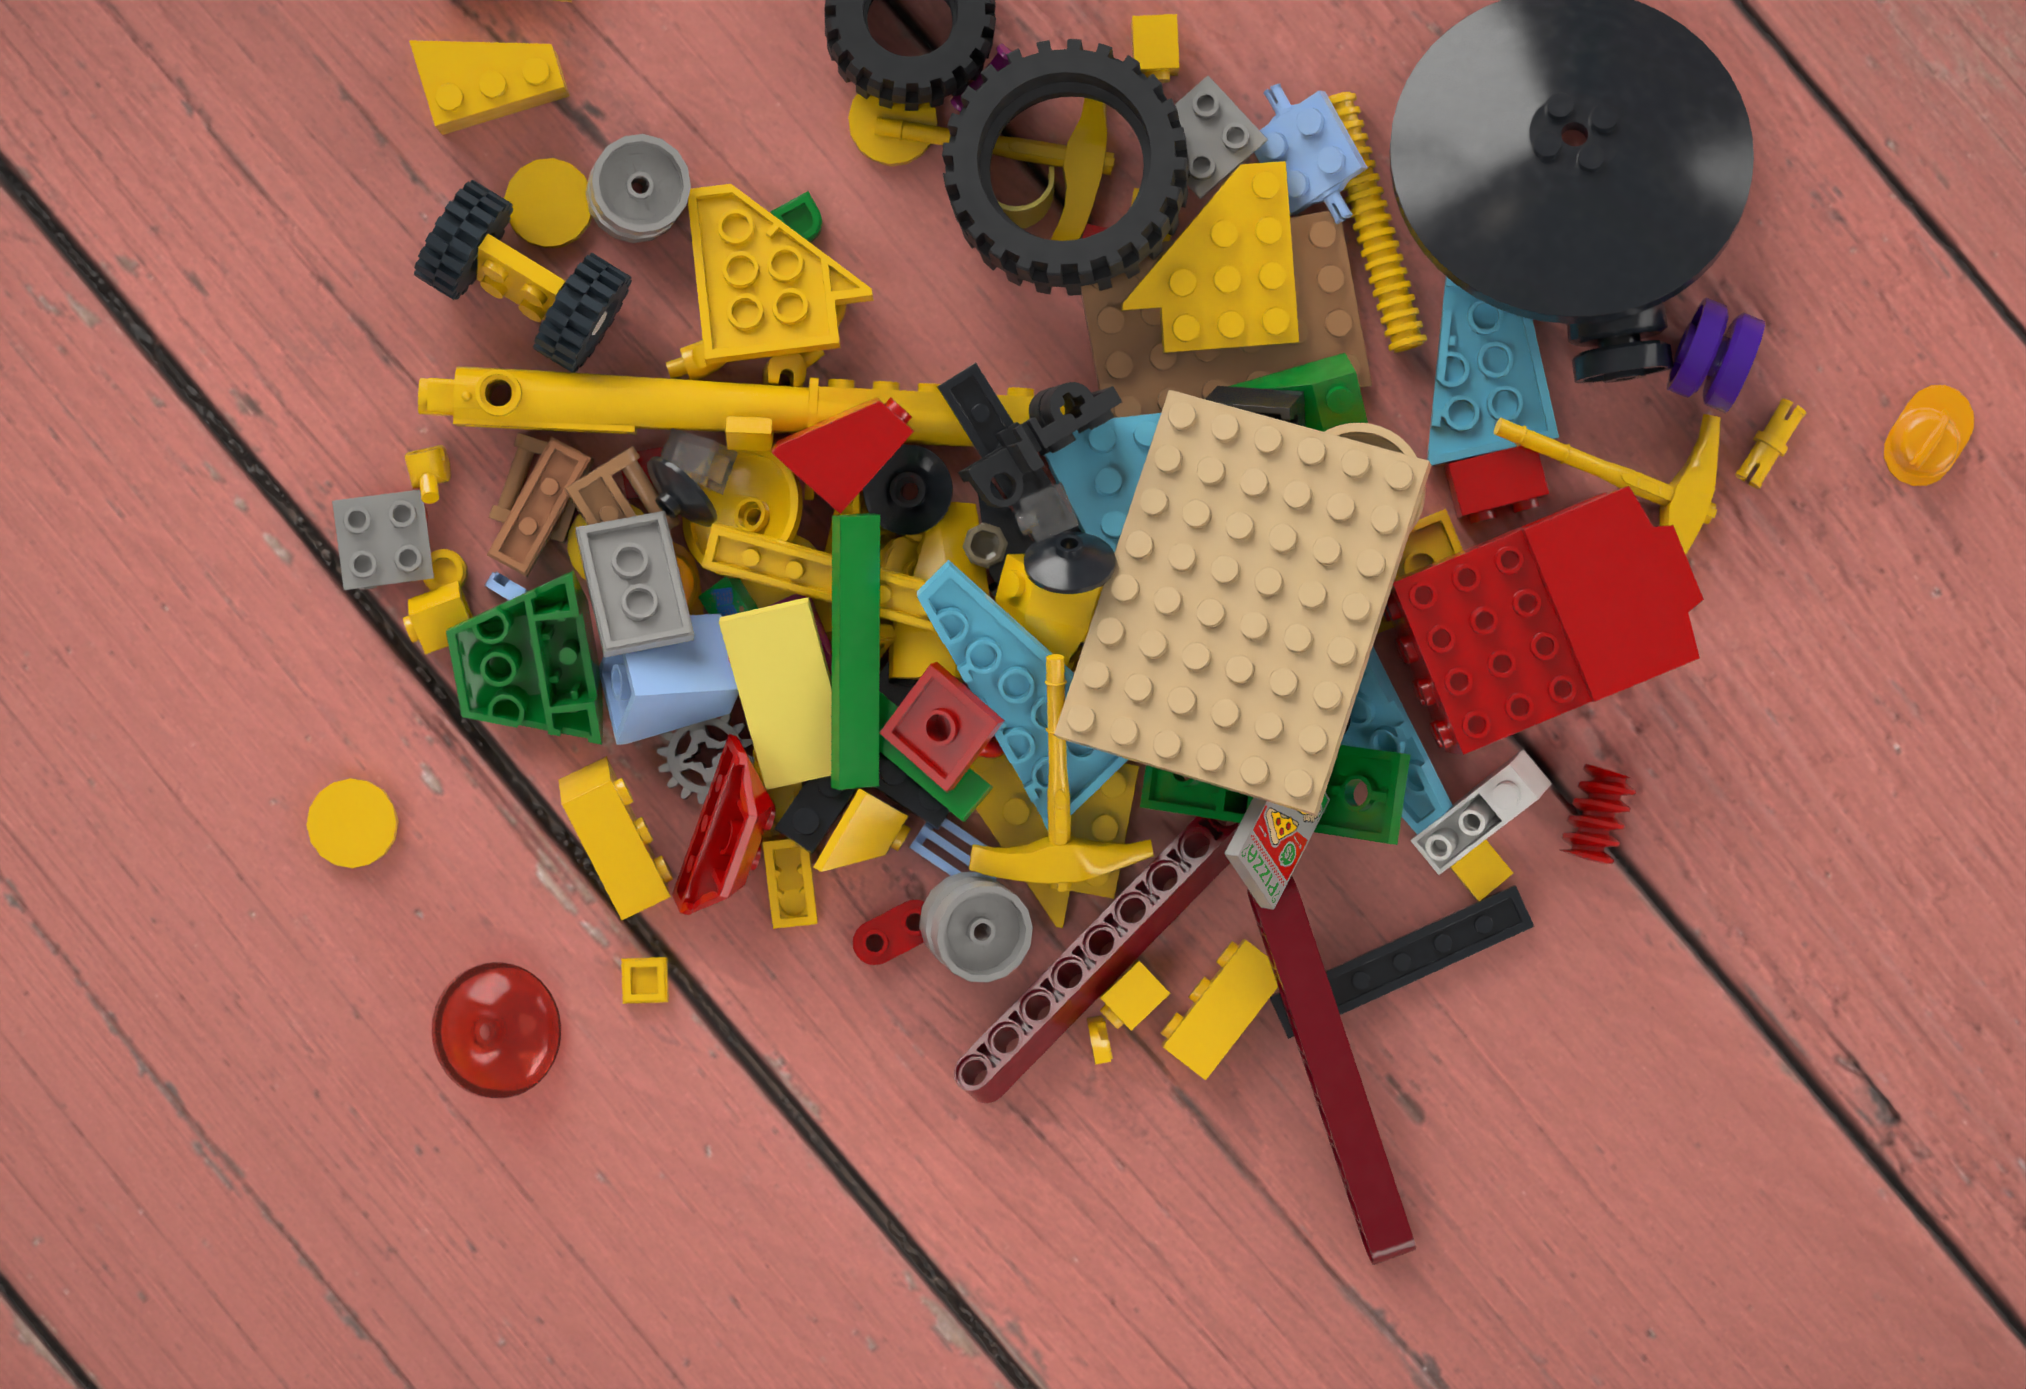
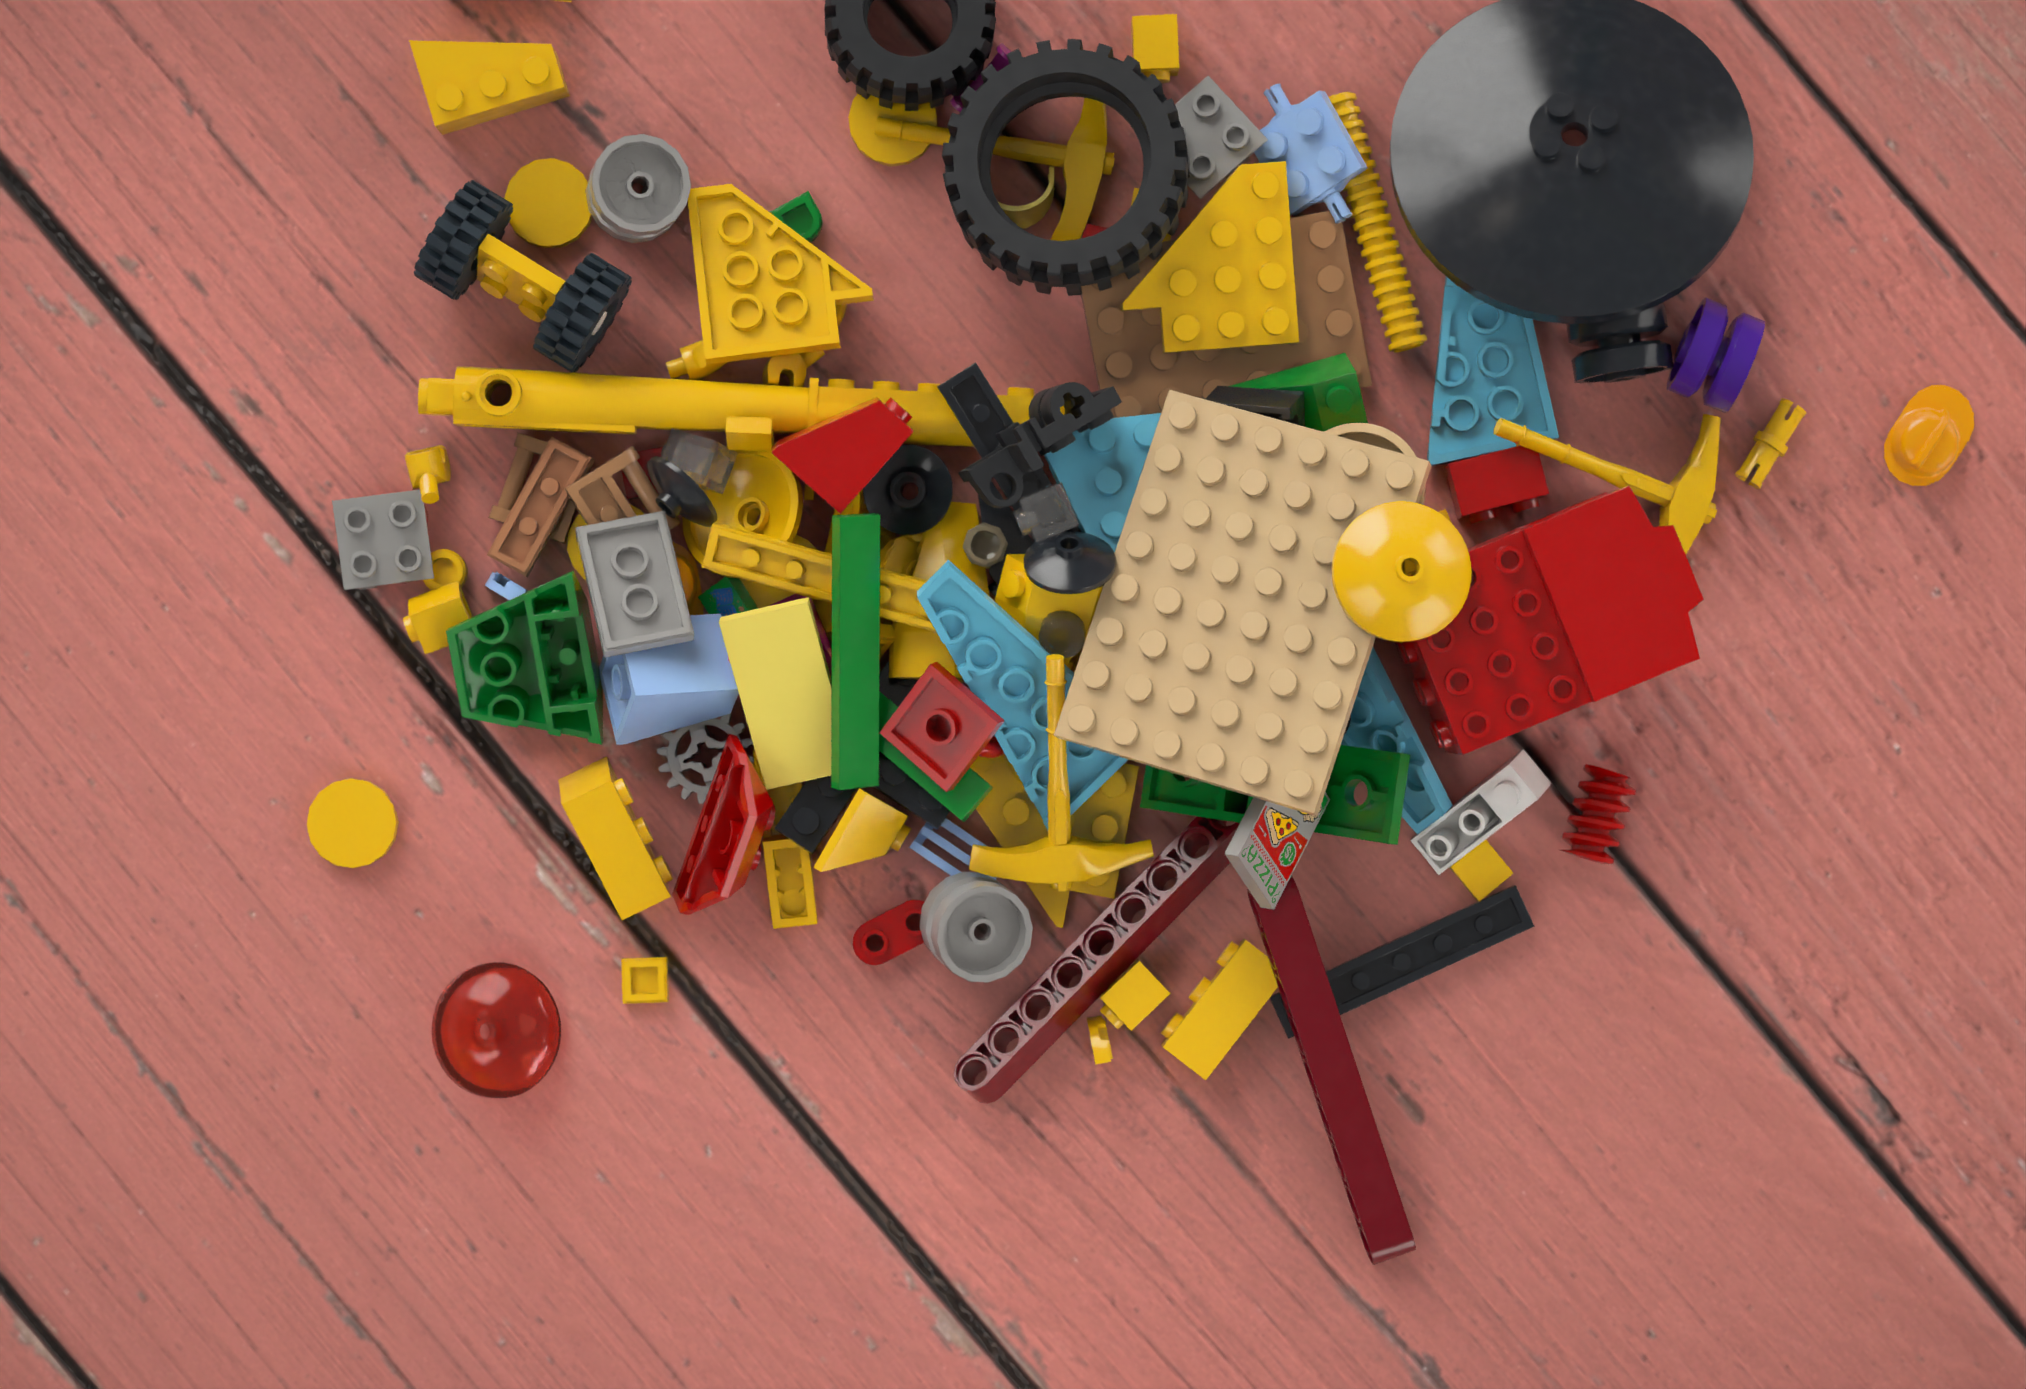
(1062, 633): none -> clear smoke tile
(1377, 591): none -> yellow dish

